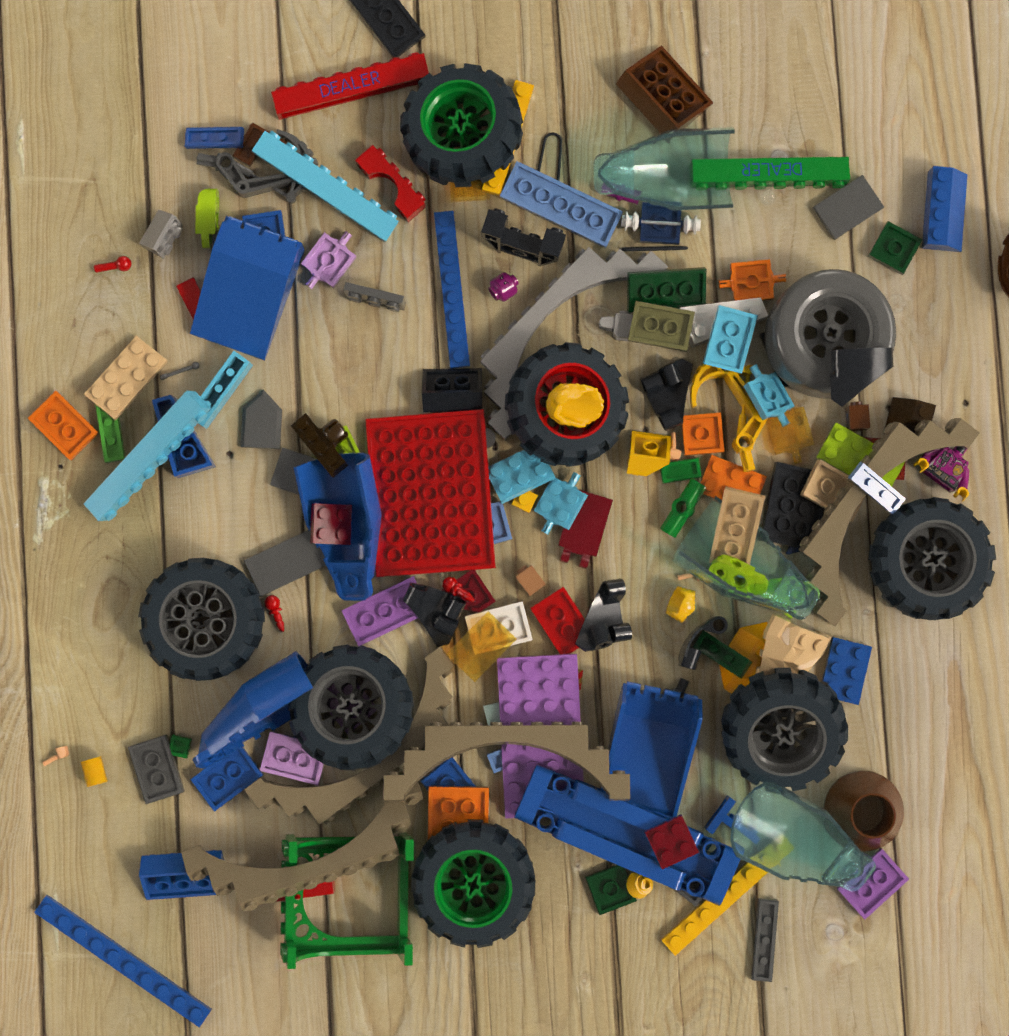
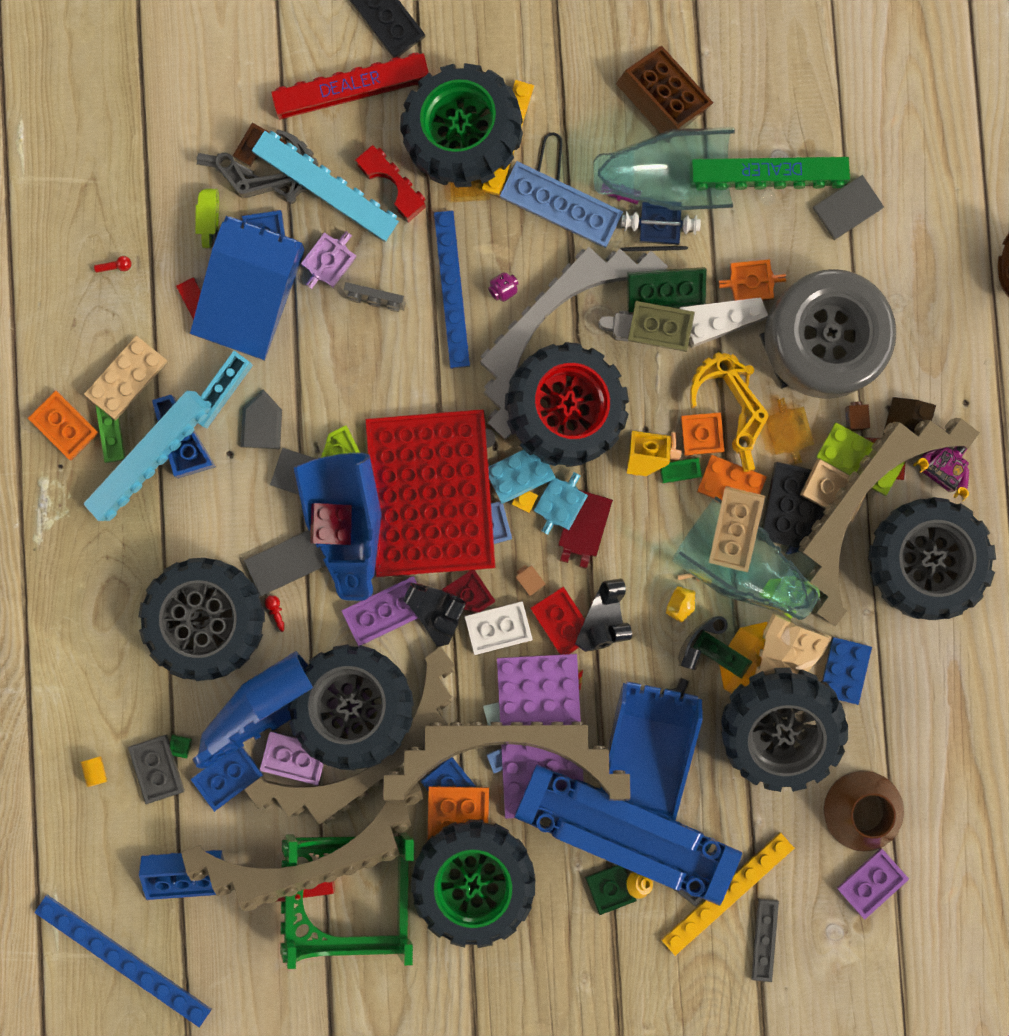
(61, 753): light nougat hand -> none
(161, 234): light grey slope -> none
(195, 365): dark grey hinge -> none
(214, 137): blue tile -> none
(323, 442): dark brown plate -> none
(451, 585): red bar -> none
(452, 390): black slope -> none
(481, 646): clear yellow plate -> none
(521, 245): black wedge -> none
(574, 404): yellow hair -> none
(668, 392): black panel -> none
(671, 841): dark red plate -> none
(676, 518): green piece -> none
(720, 815): blue bracket -> none
(728, 568): lime piece -> none
(730, 339): medium azure plate -> none
(769, 395): medium azure plate -> none
(797, 840): clear light blue windscreen -> none
(856, 370): black panel -> none
(876, 488): plate -> none
(895, 248): dark green plate -> none
(944, 209): blue slope -> none

